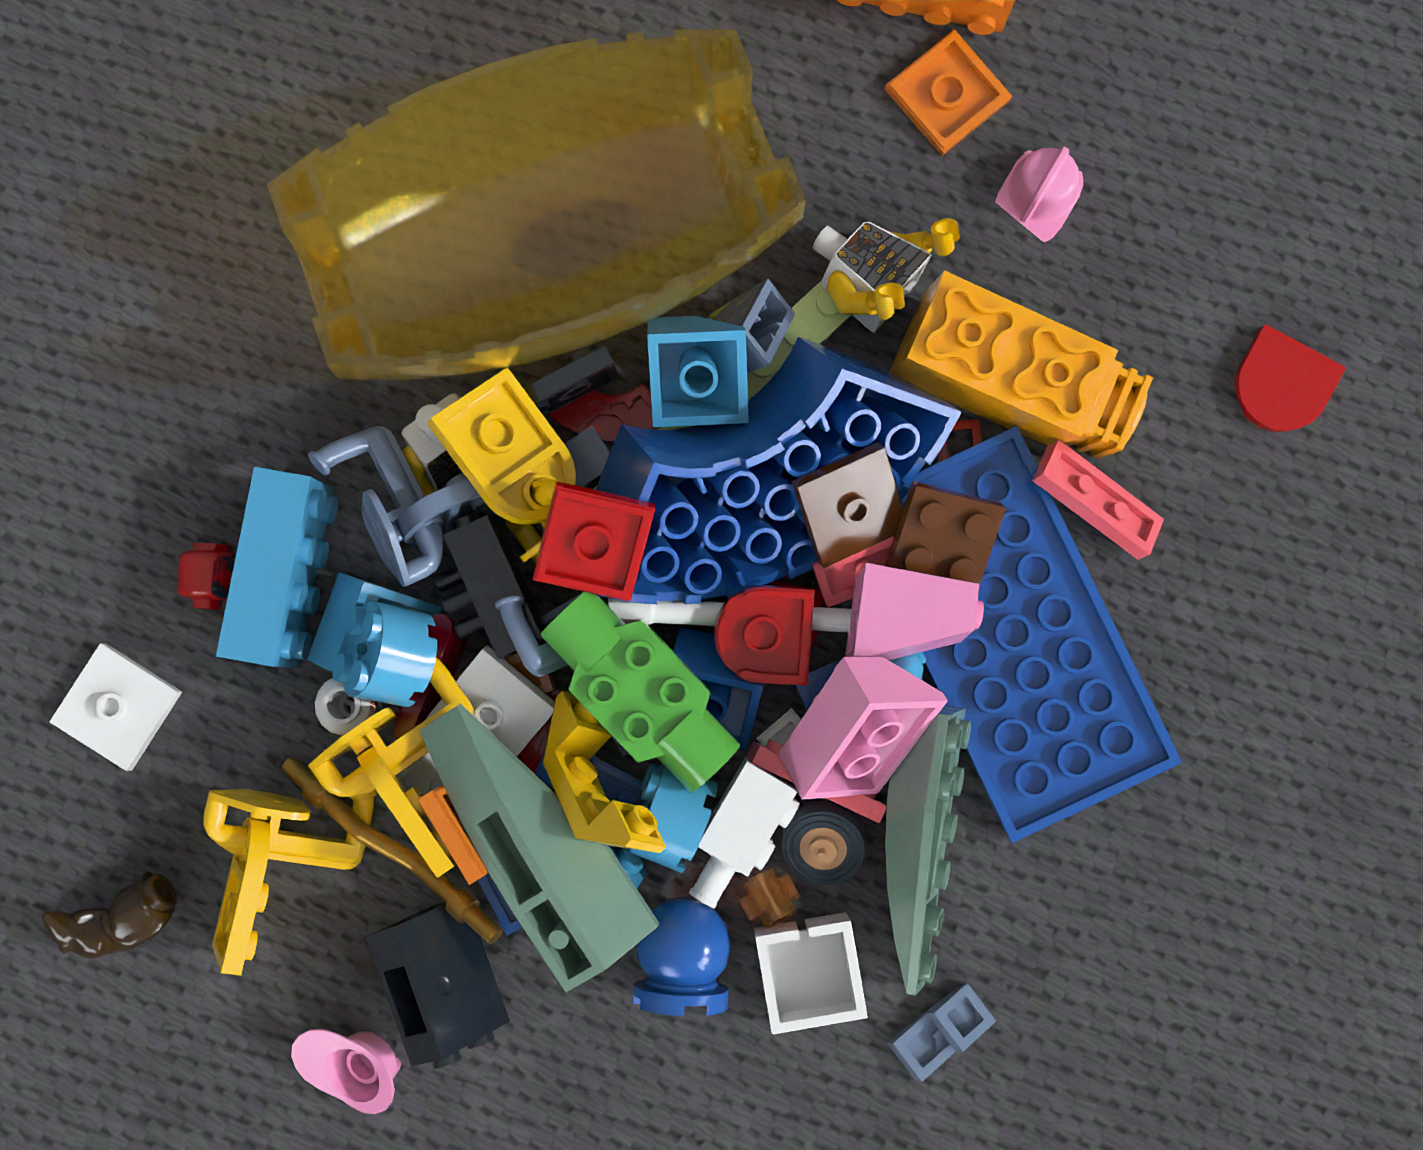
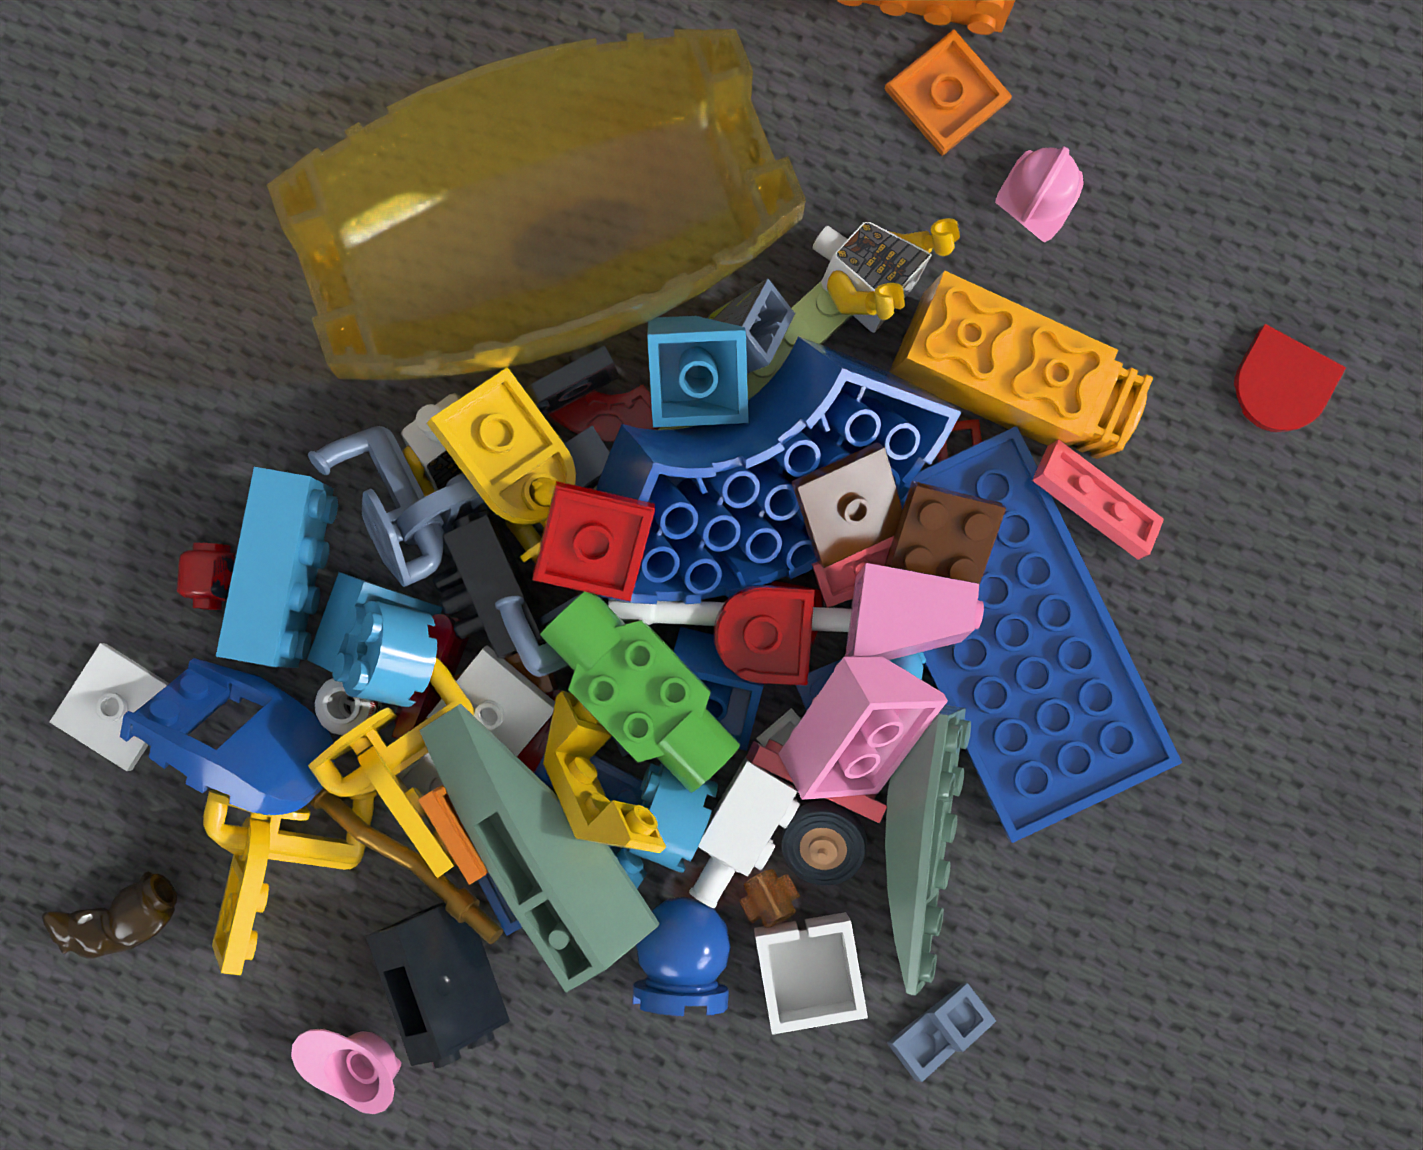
(259, 764): none -> blue slope

